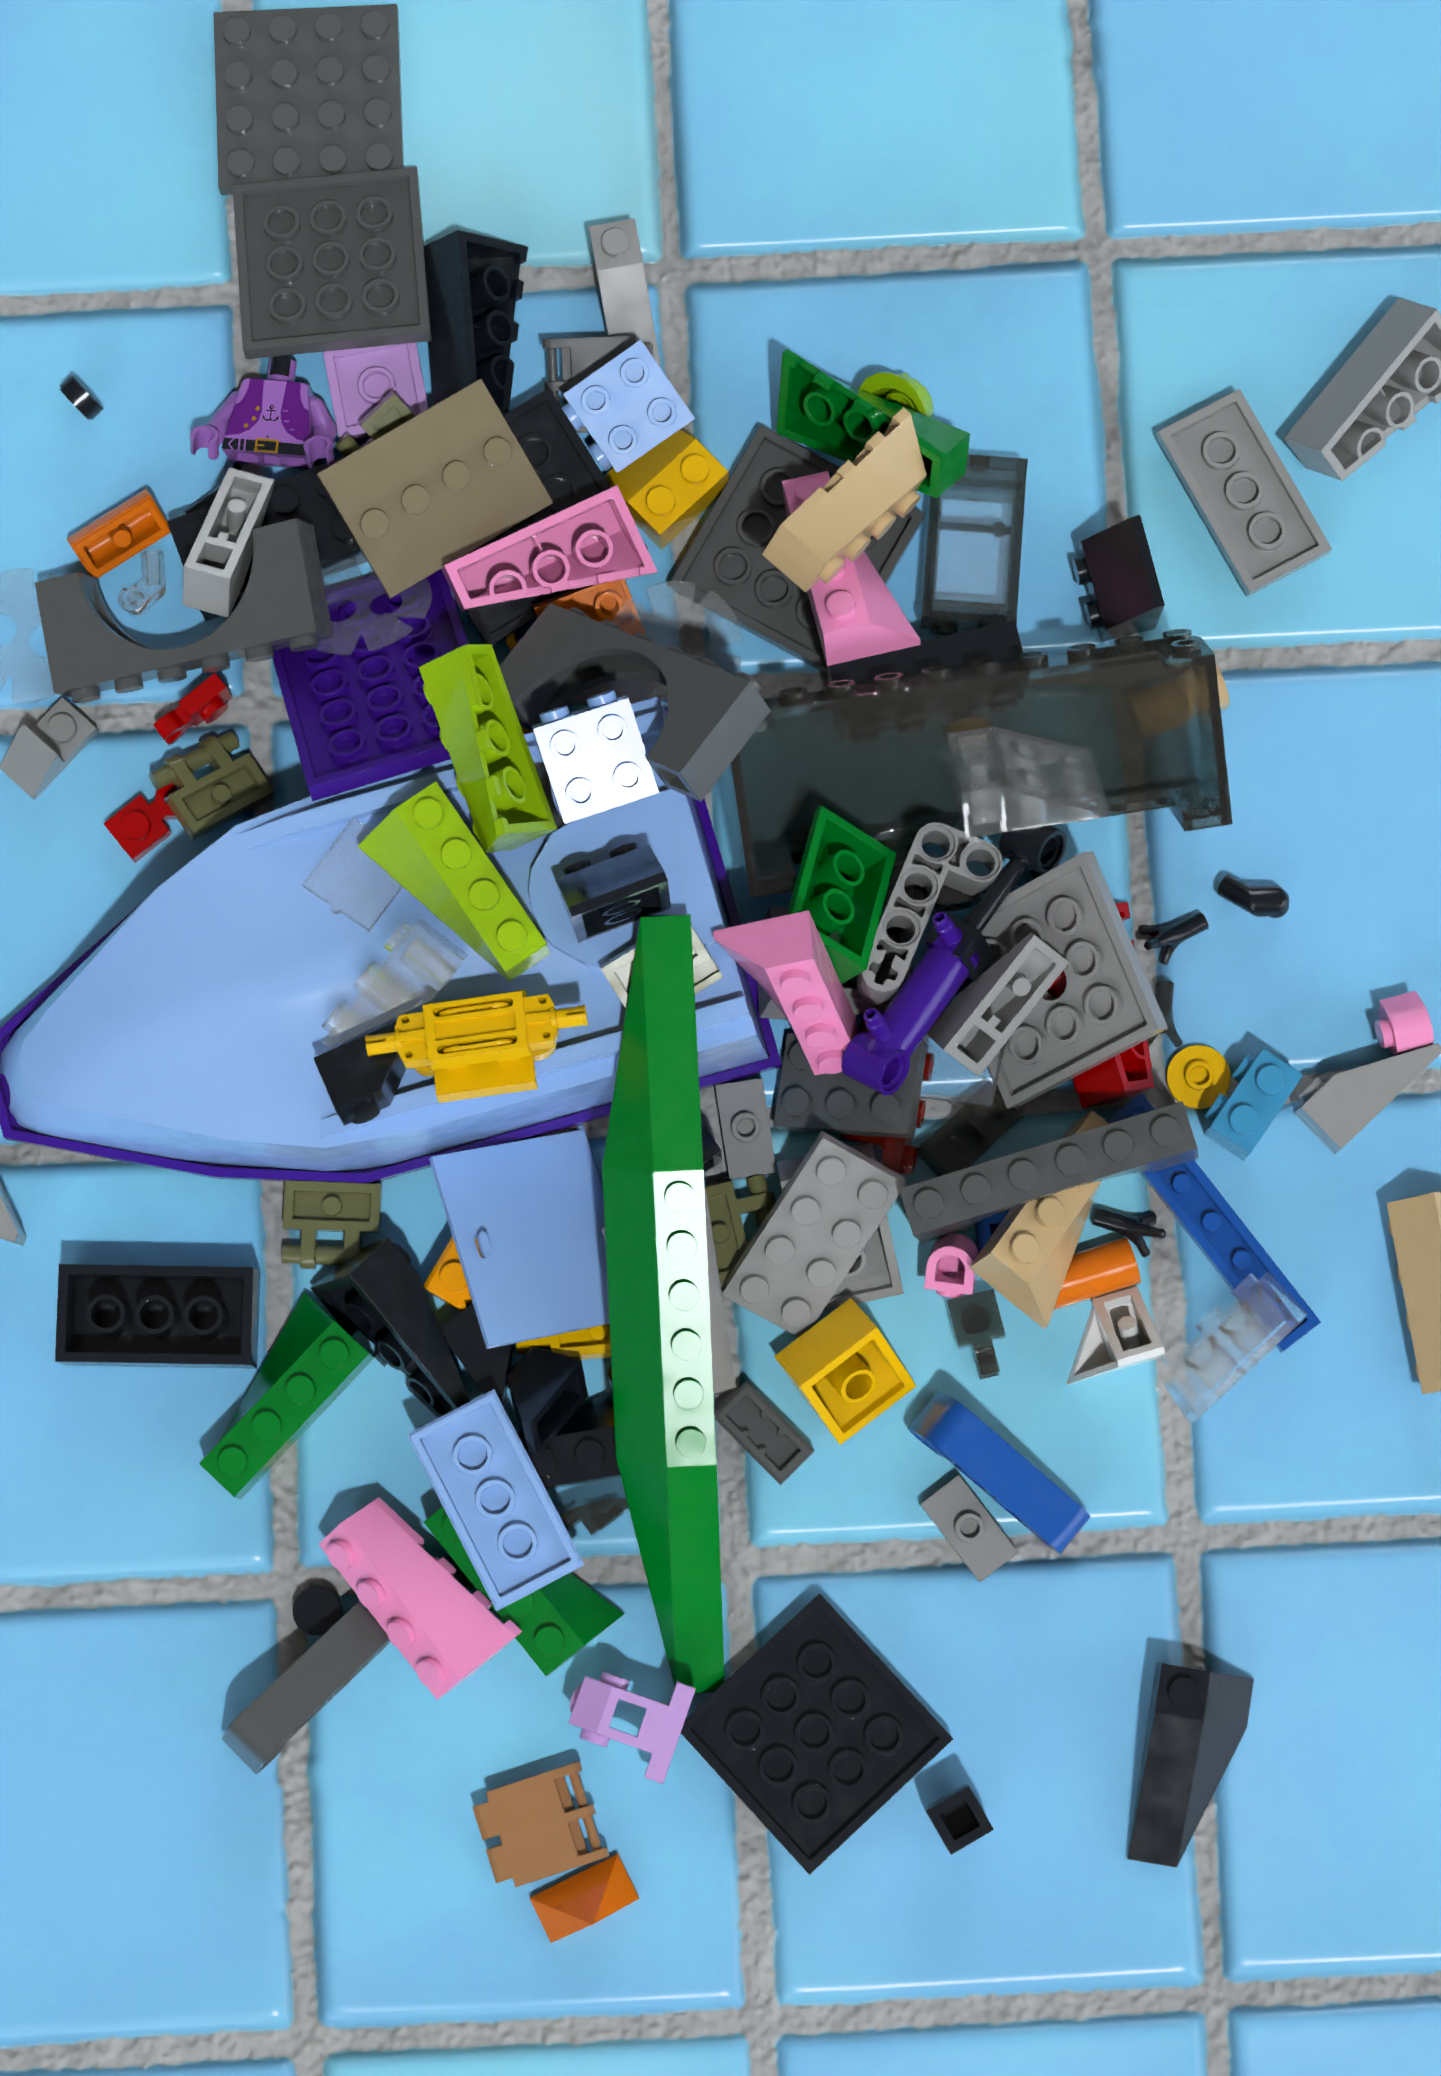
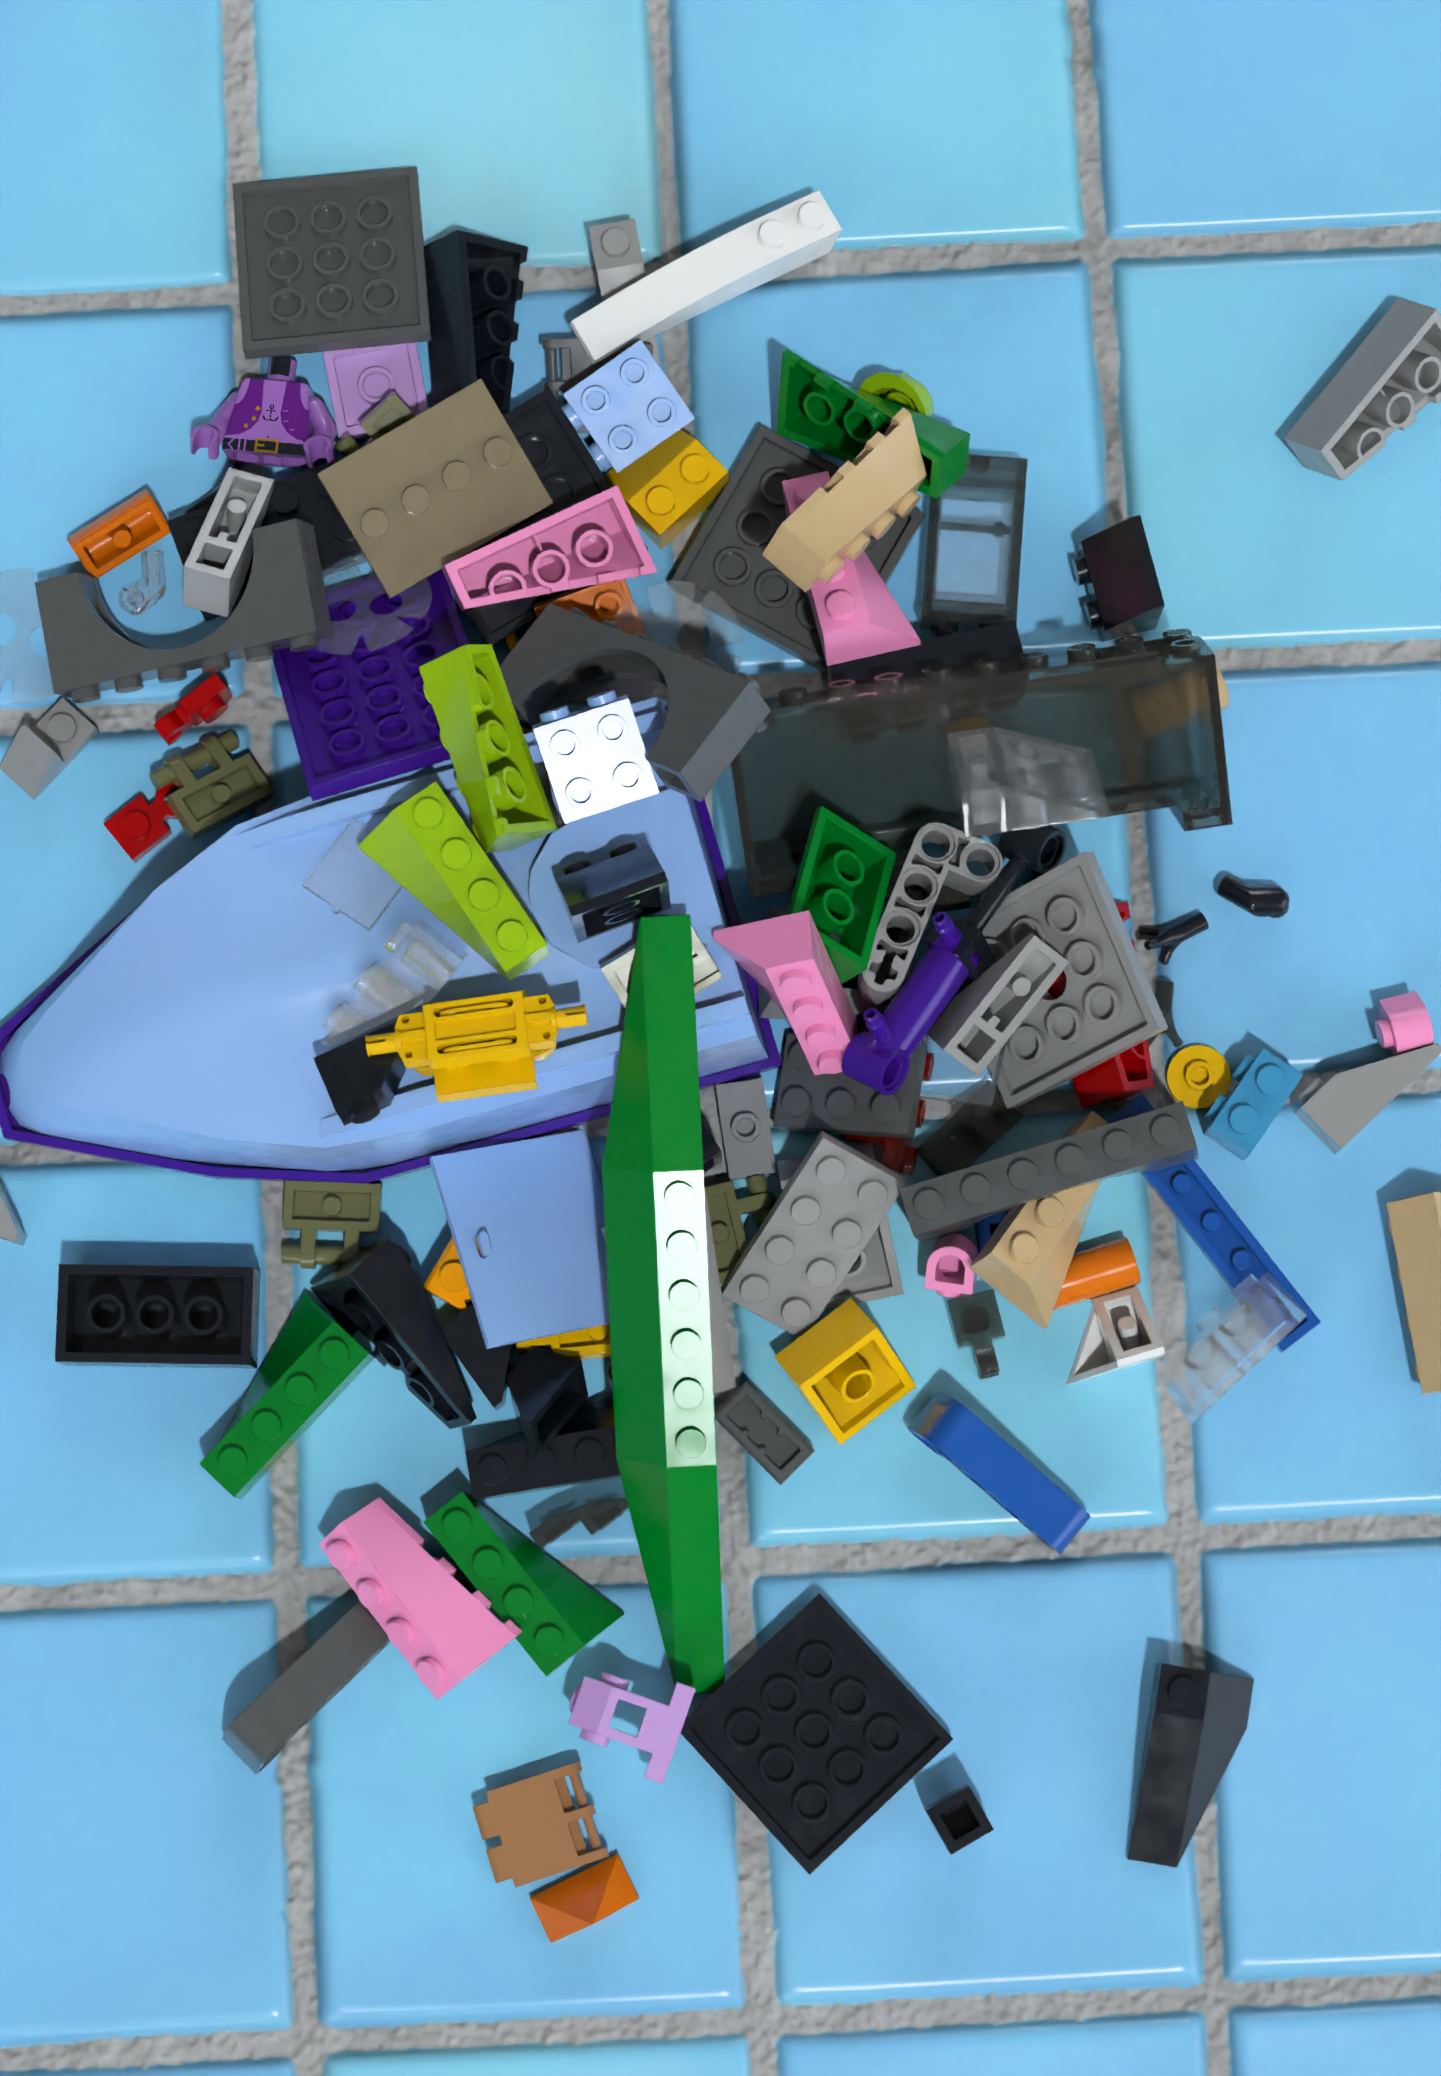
(80, 397): black tile -> none
(307, 93): dark grey plate -> none
(317, 1610): black tile -> none
(495, 1500): light blue tile -> none
(710, 276): none -> white slope
(969, 1528): light grey plate -> none
(1130, 1227): black bar -> none
(1243, 492): light grey plate -> none

